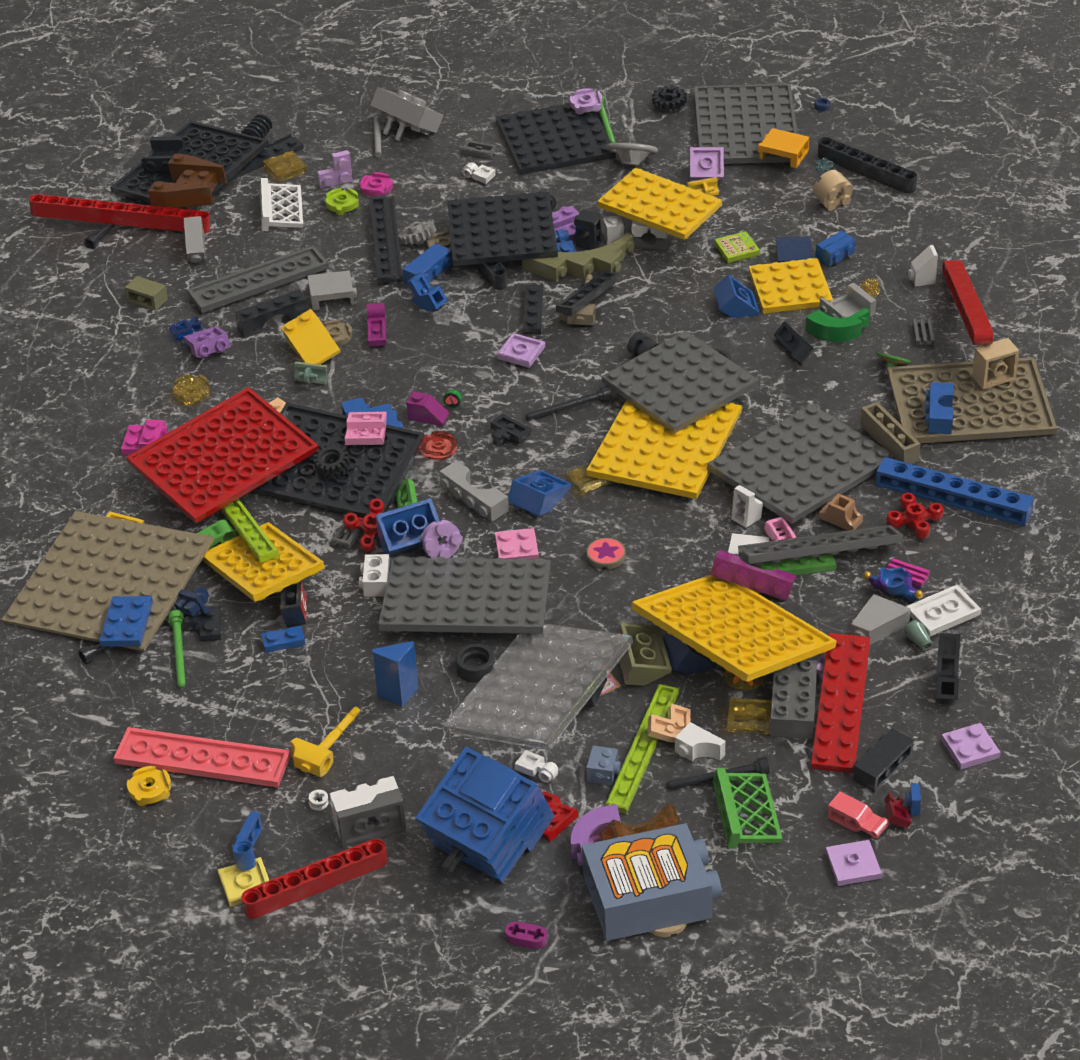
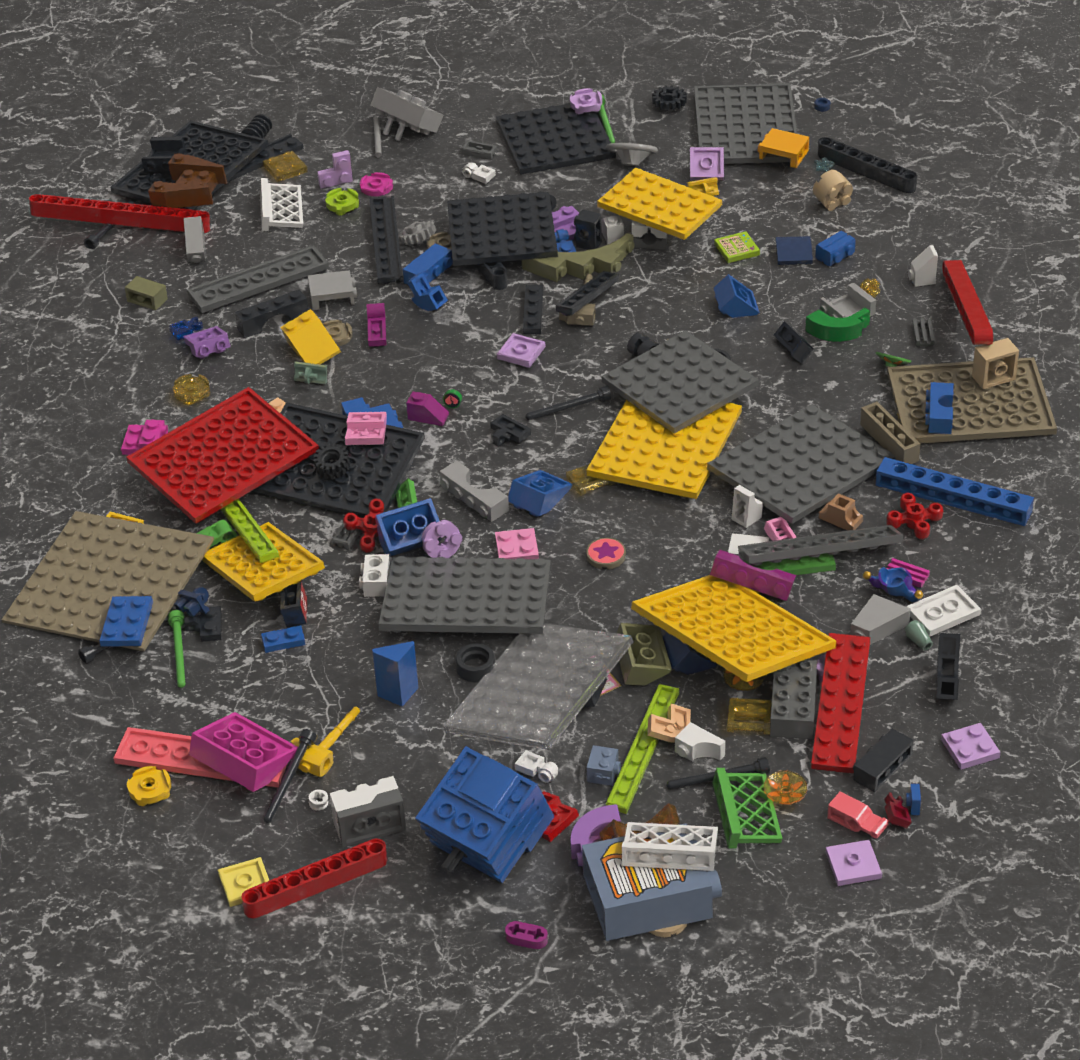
(241, 750): none -> dark pink slope
(245, 841): blue plate -> none
(306, 739): none -> black piece
(439, 445): clear red tile -> none
(673, 855): none -> white fence
(785, 787): none -> clear yellow dish
(789, 285): yellow plate -> none

